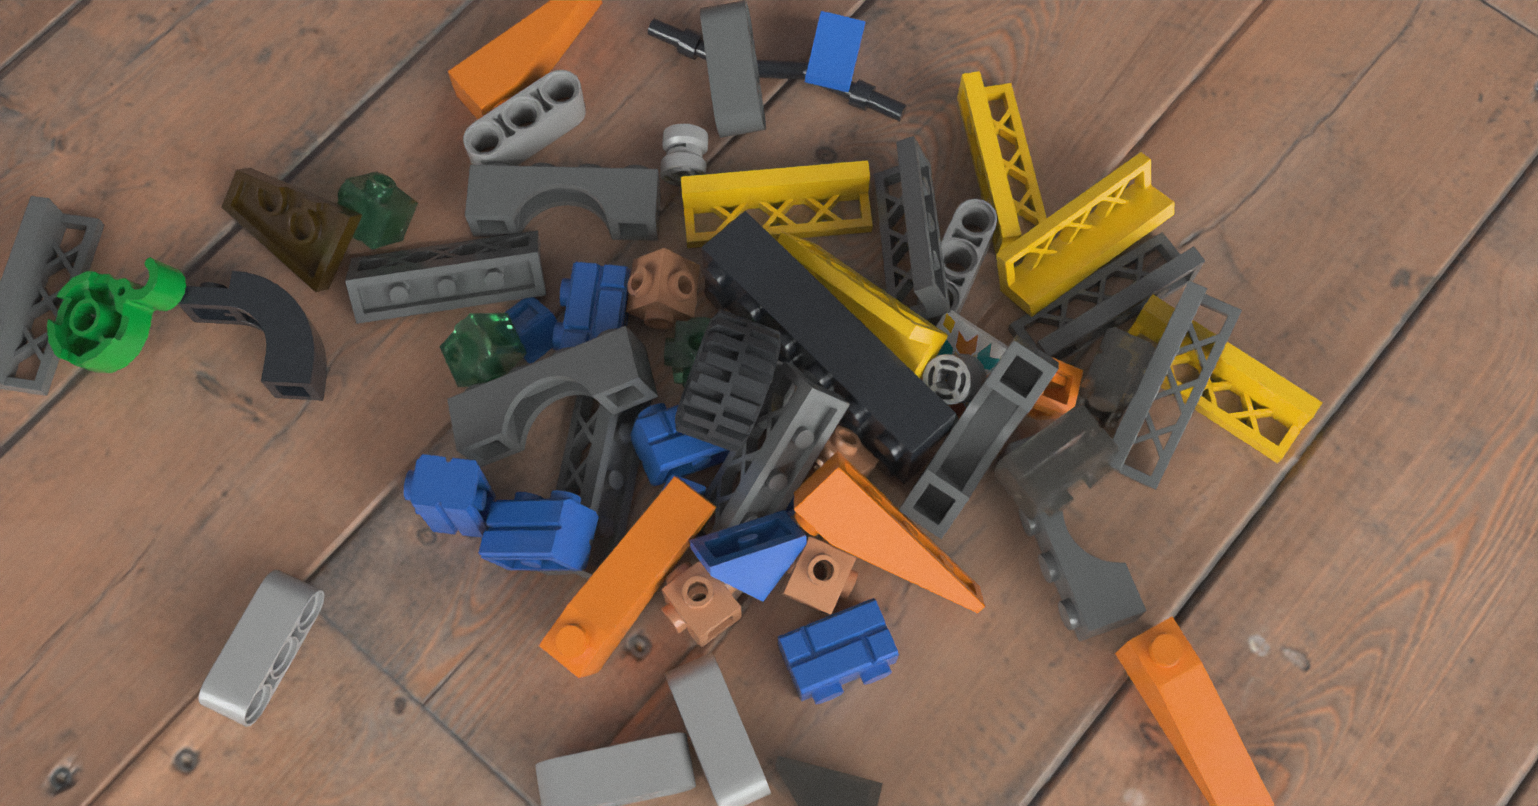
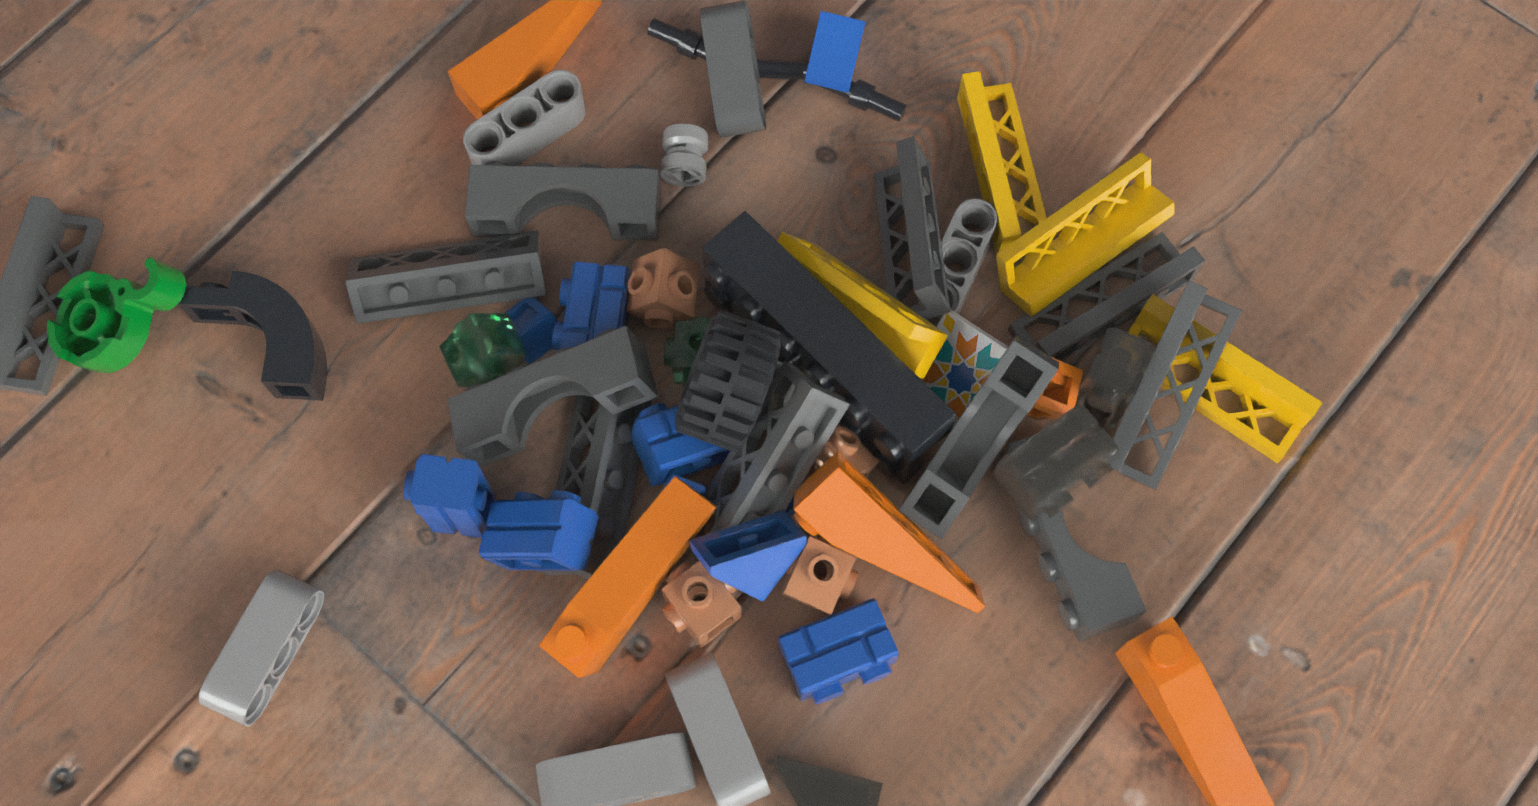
(293, 224): dark brown wing -> none
(383, 205): clear green brick -> none
(780, 189): yellow fence -> none
(964, 375): light grey wheel -> none

